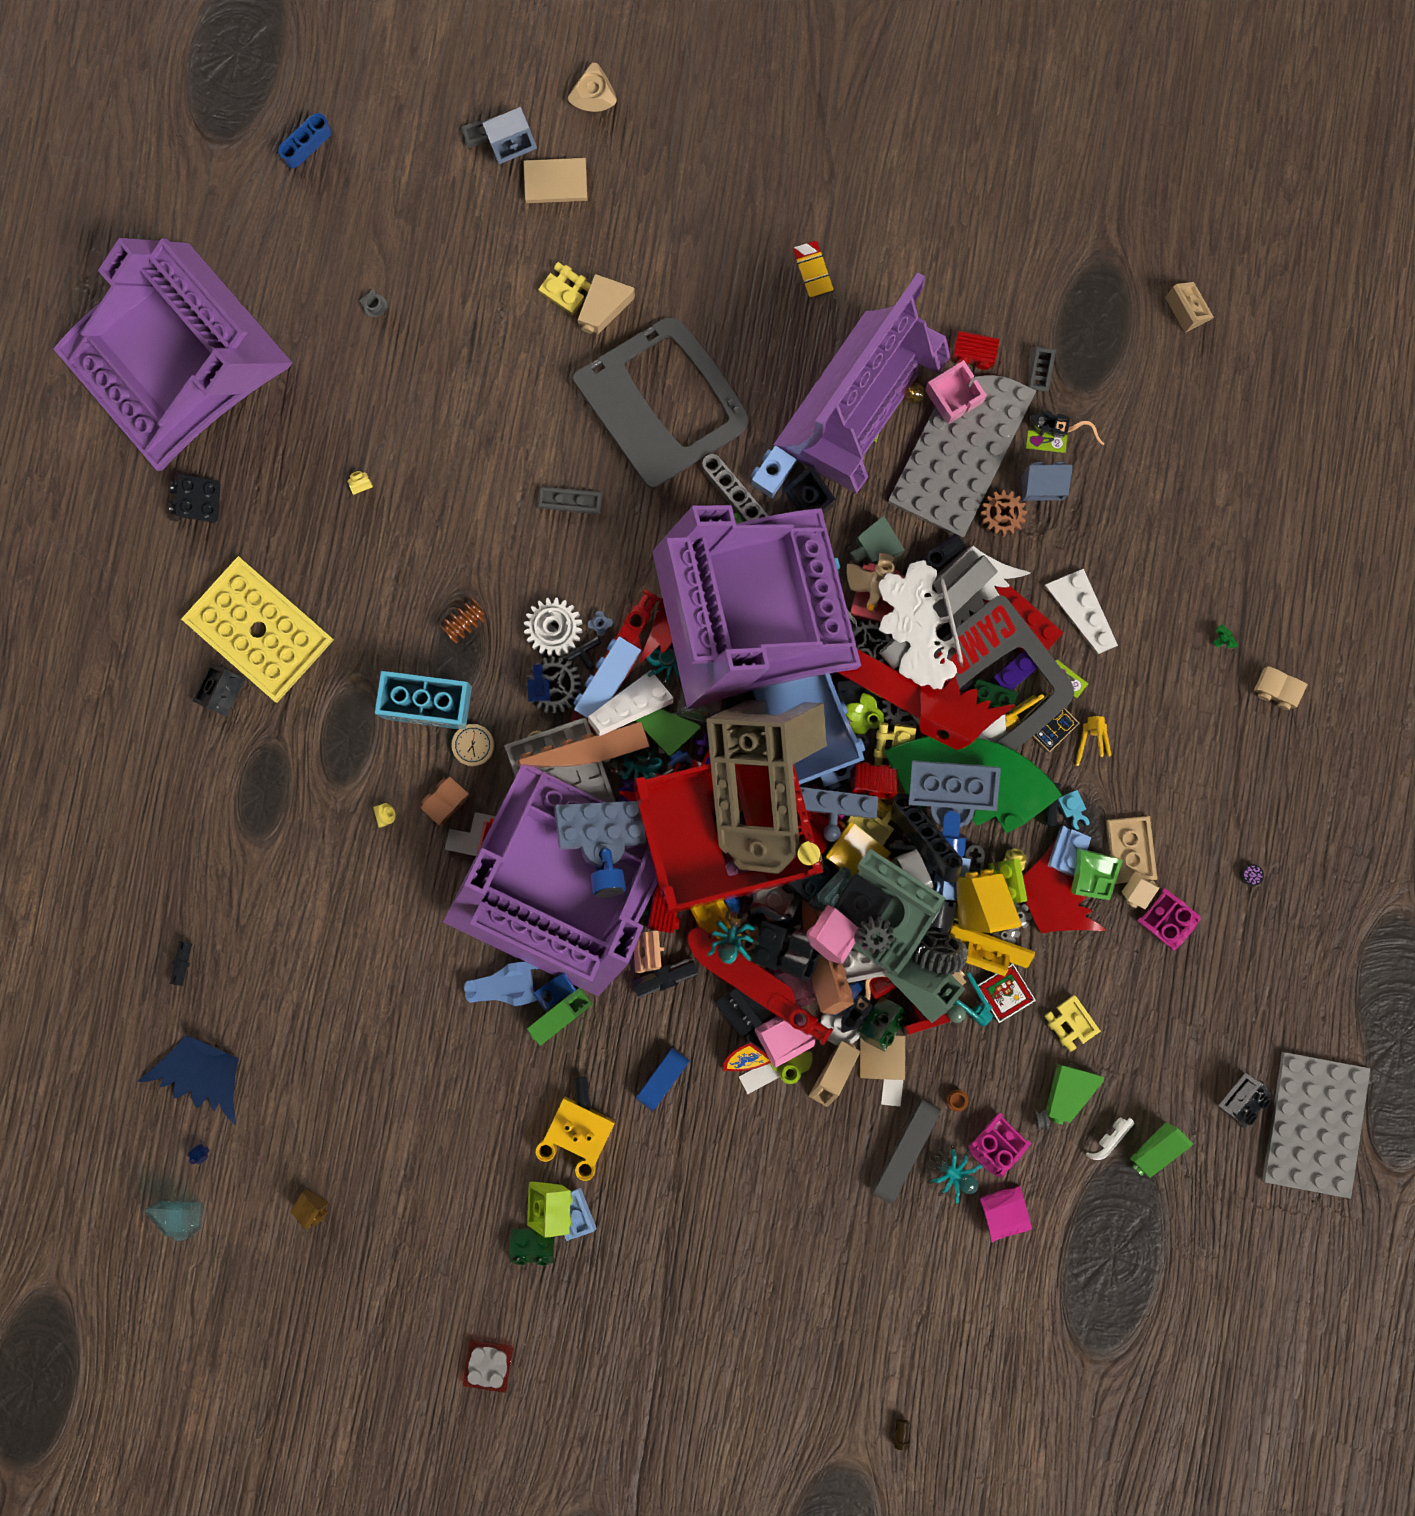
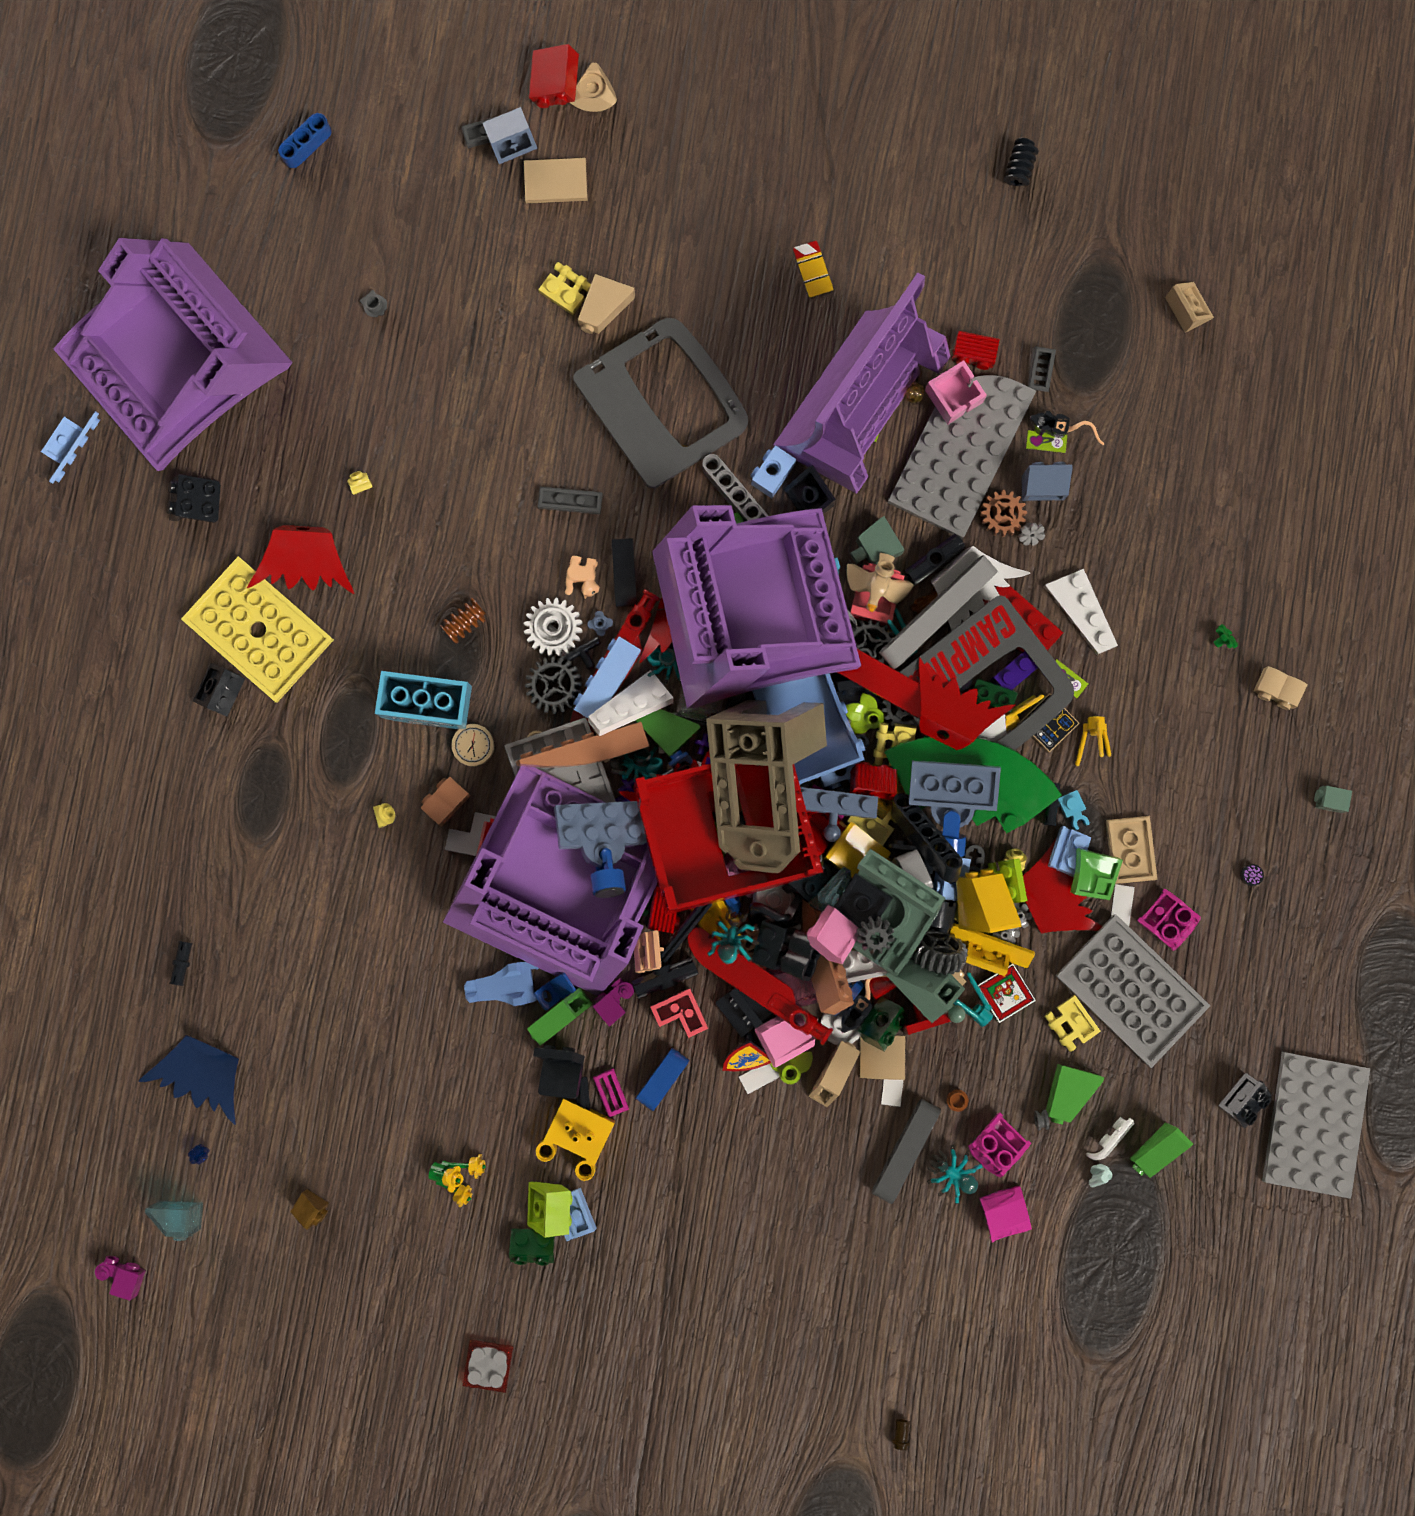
(65, 441): none -> light blue bracket
(126, 1277): none -> magenta brick
(303, 553): none -> red piece
(452, 1178): none -> yellow plant
(538, 688): clear blue plate -> none
(554, 76): none -> red brick
(560, 1071): none -> black bracket
(582, 574): none -> light nougat animal
(604, 1075): none -> dark pink tile
(609, 1005): none -> magenta brick
(624, 572): none -> black slope
(682, 1006): none -> coral brick
(683, 931): none -> black axle
(808, 853): light yellow plate -> none
(916, 623): white plant -> none
(1021, 162): none -> black piece
(1031, 533): none -> light grey plant
(1101, 1175): none -> light aqua plate
(1123, 902): none -> white sticker
(1132, 990): none -> light grey plate
(1140, 890): tan brick -> none
(1333, 799): none -> sand green brick

